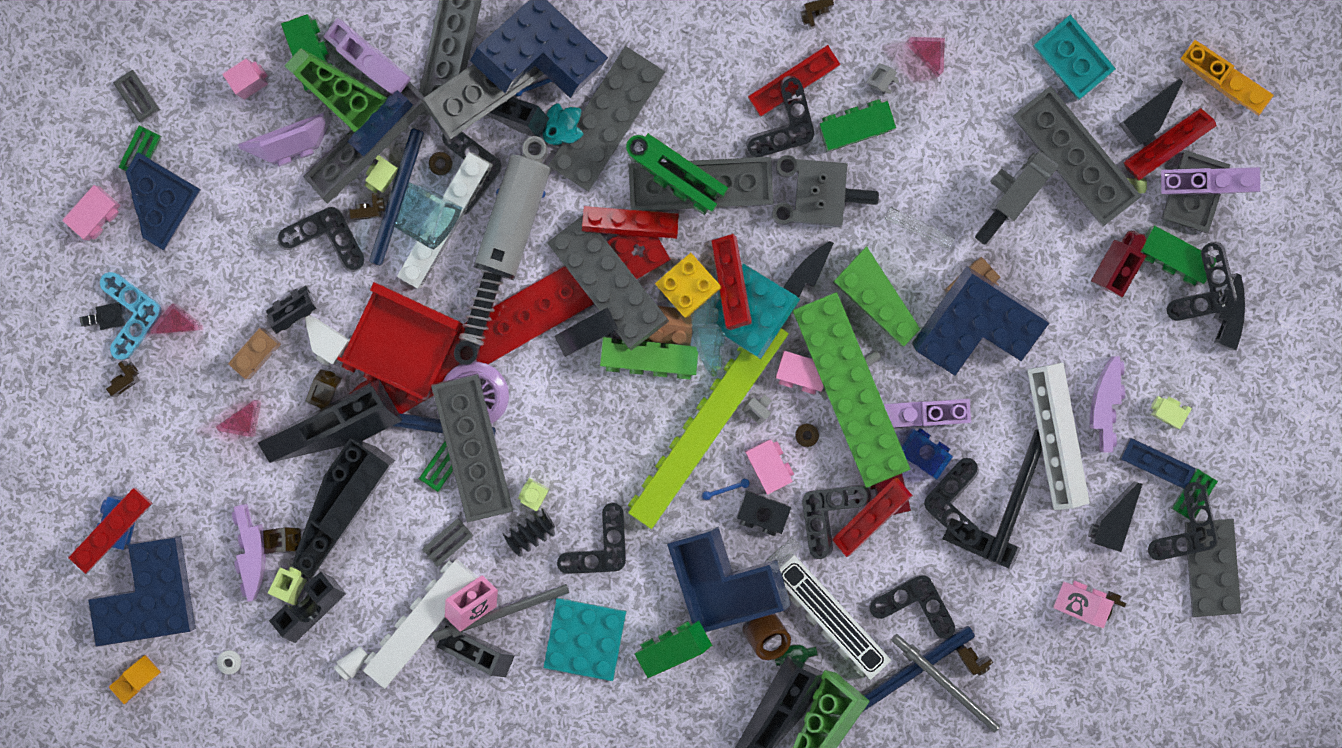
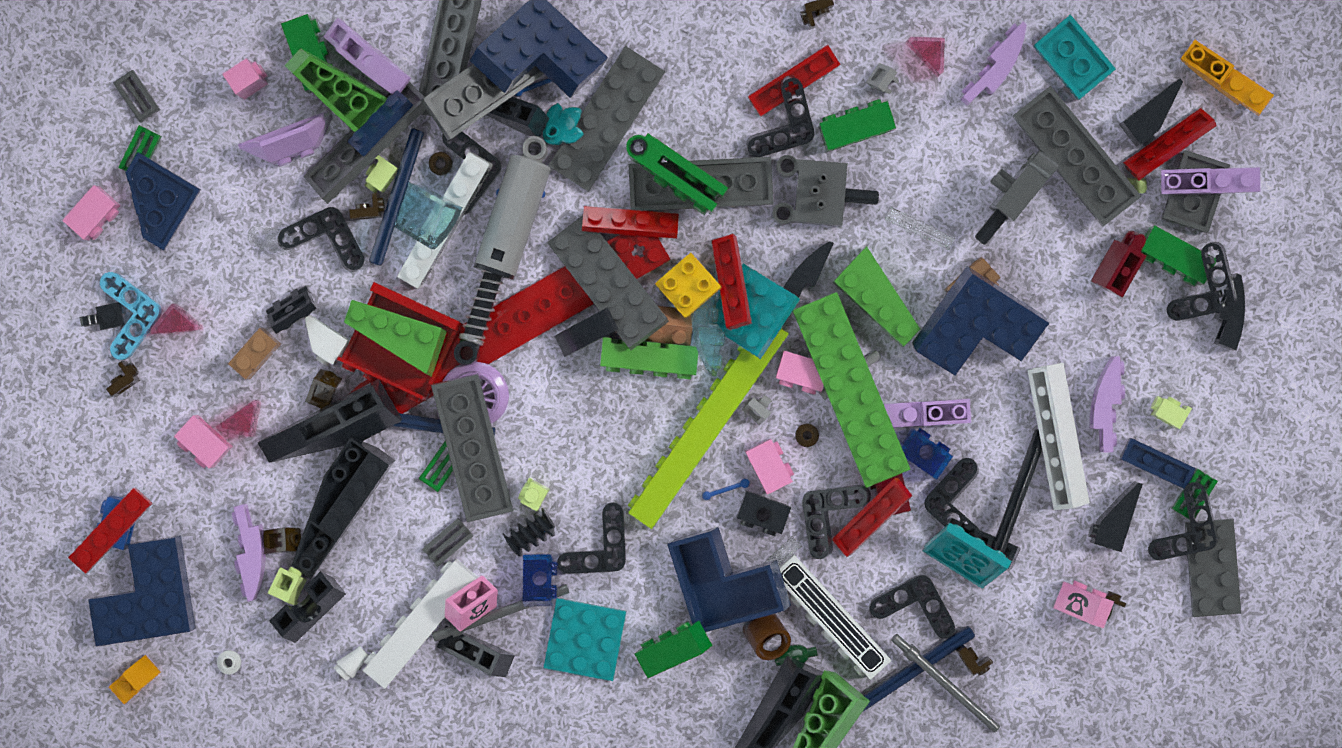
(202, 441): none -> bright pink brick
(405, 337): none -> bright green wedge
(534, 566): none -> clear blue brick
(966, 555): none -> teal plate
(1003, 59): none -> lavender slope

